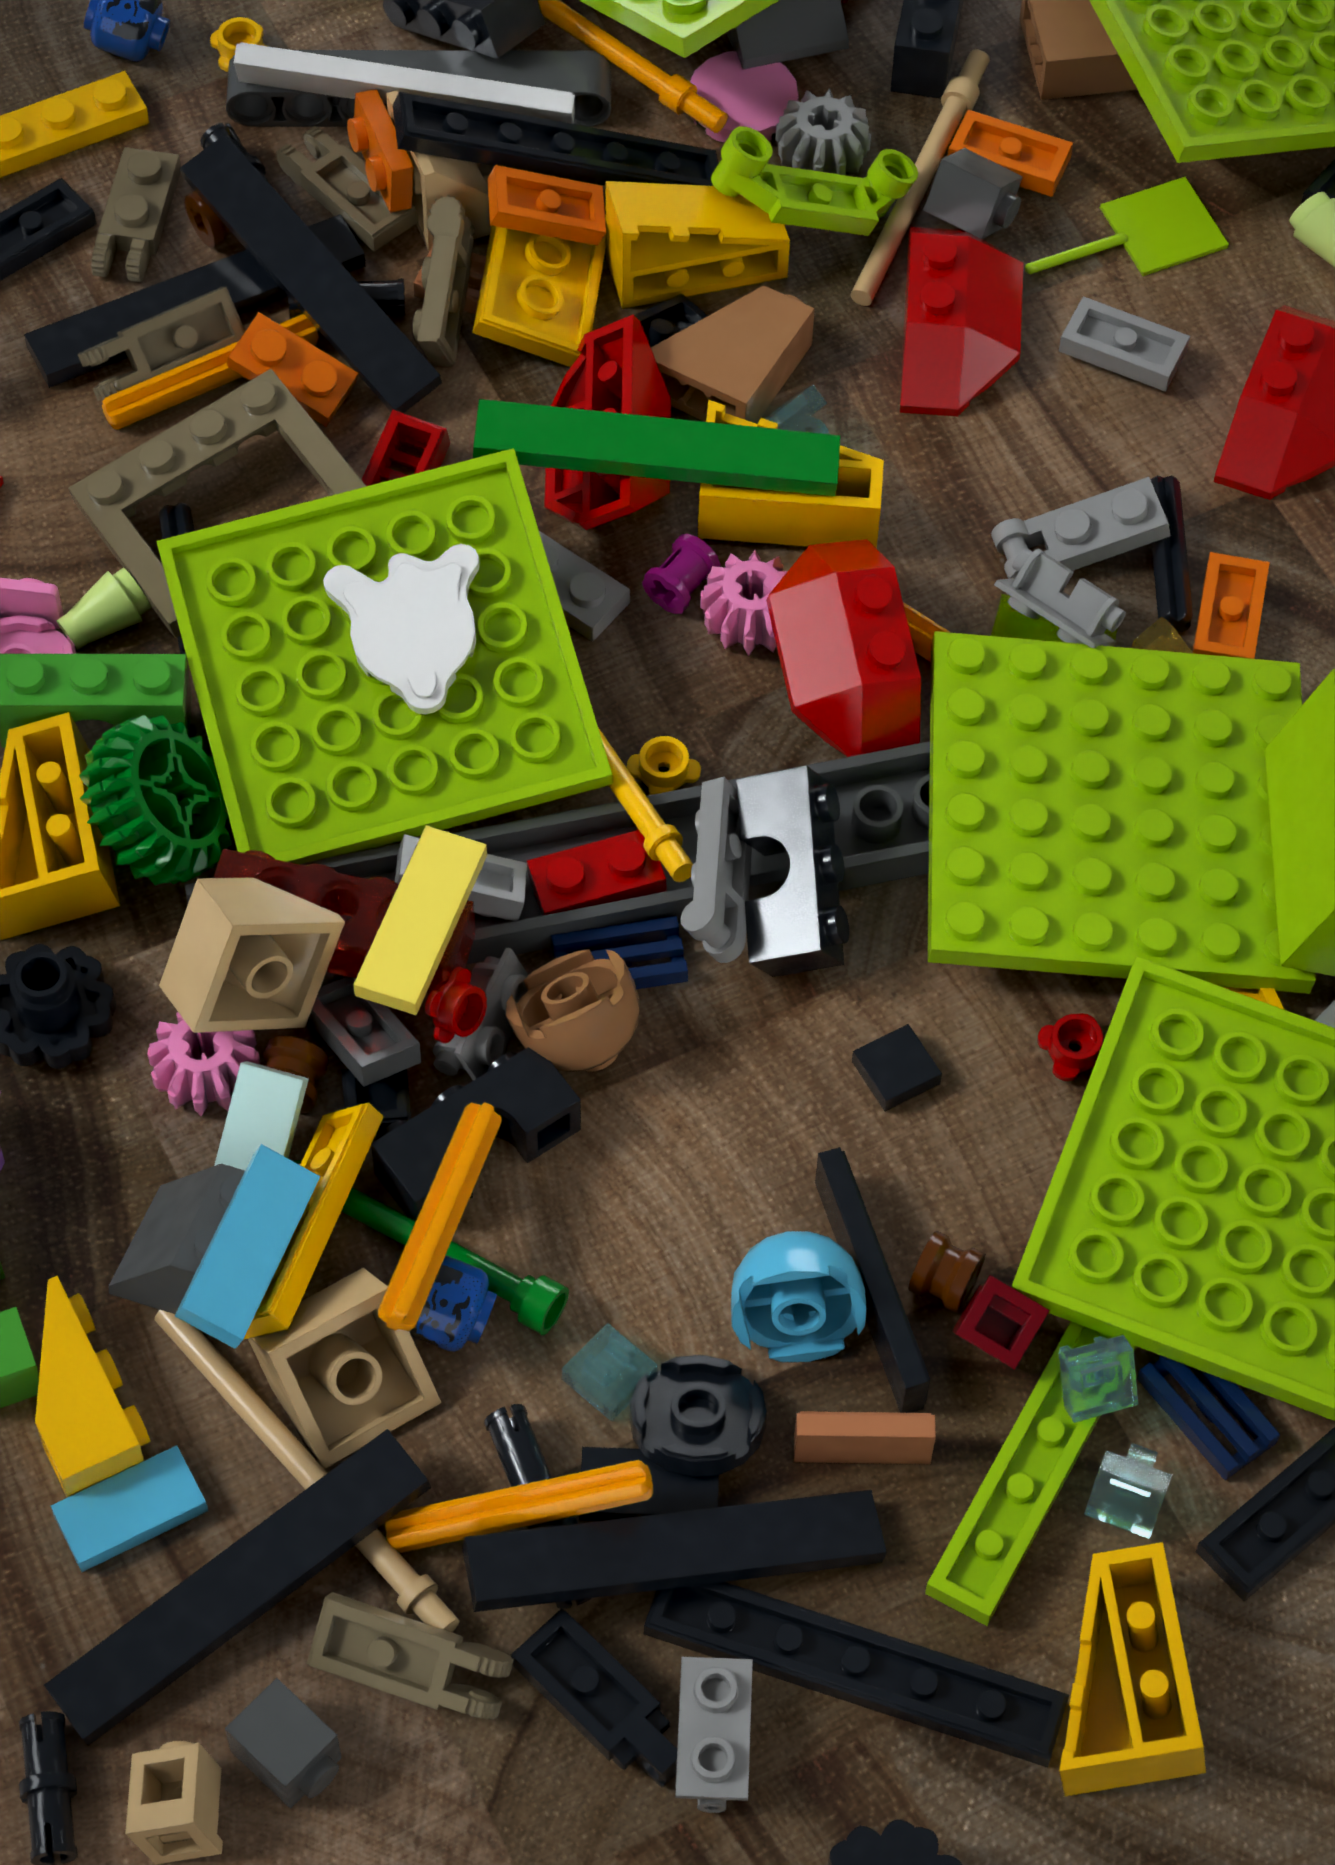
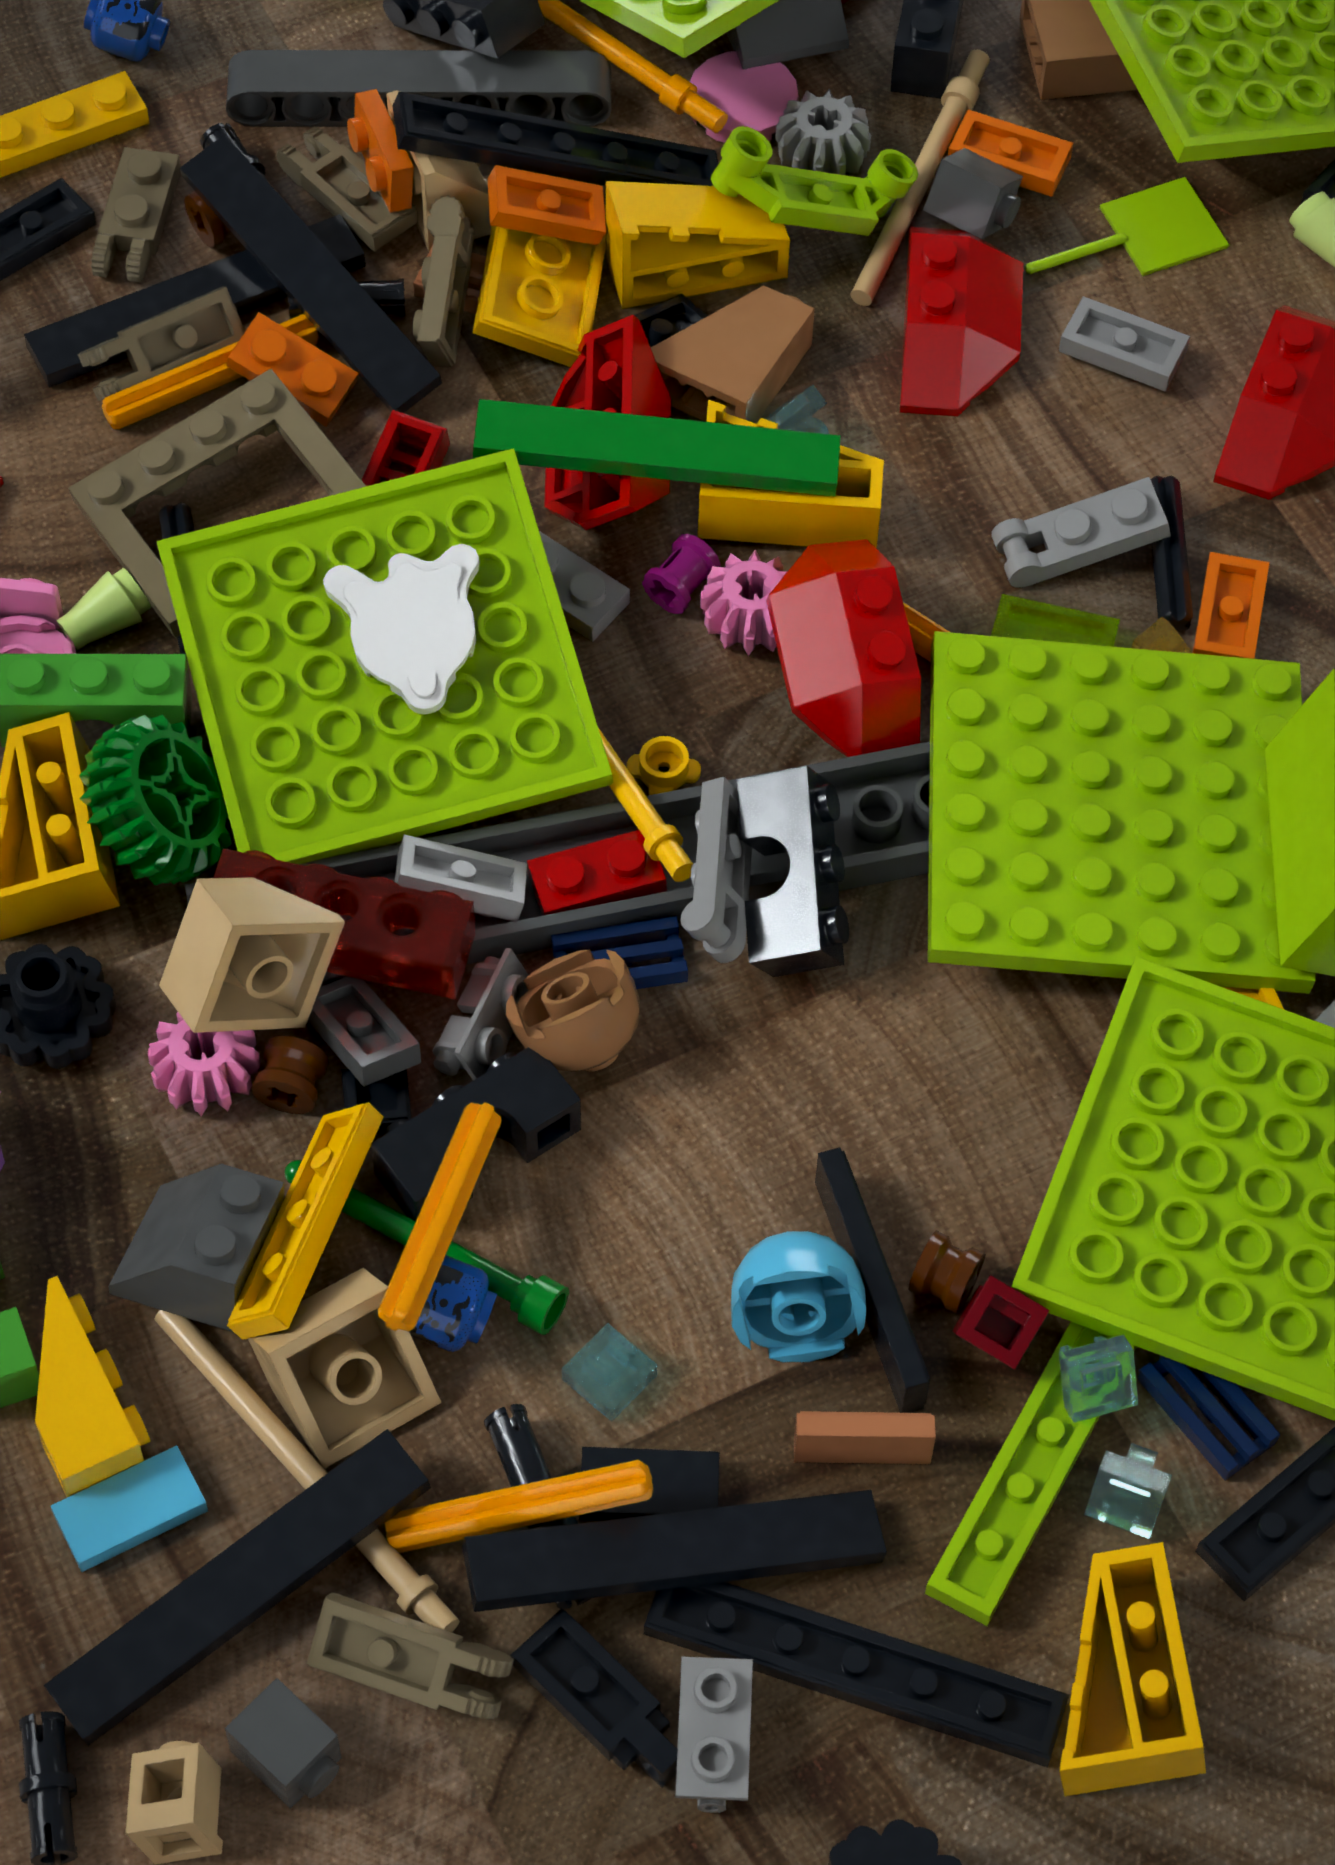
(232, 33): yellow plate -> none
(247, 1246): medium azure tile -> none
(260, 1112): light aqua tile -> none
(348, 76): white tile -> none
(420, 920): light yellow tile -> none
(456, 1006): red plate -> none
(697, 1416): black tile -> none
(896, 1067): black tile -> none
(1039, 593): light grey hinge -> none
(1068, 1030): red plate -> none

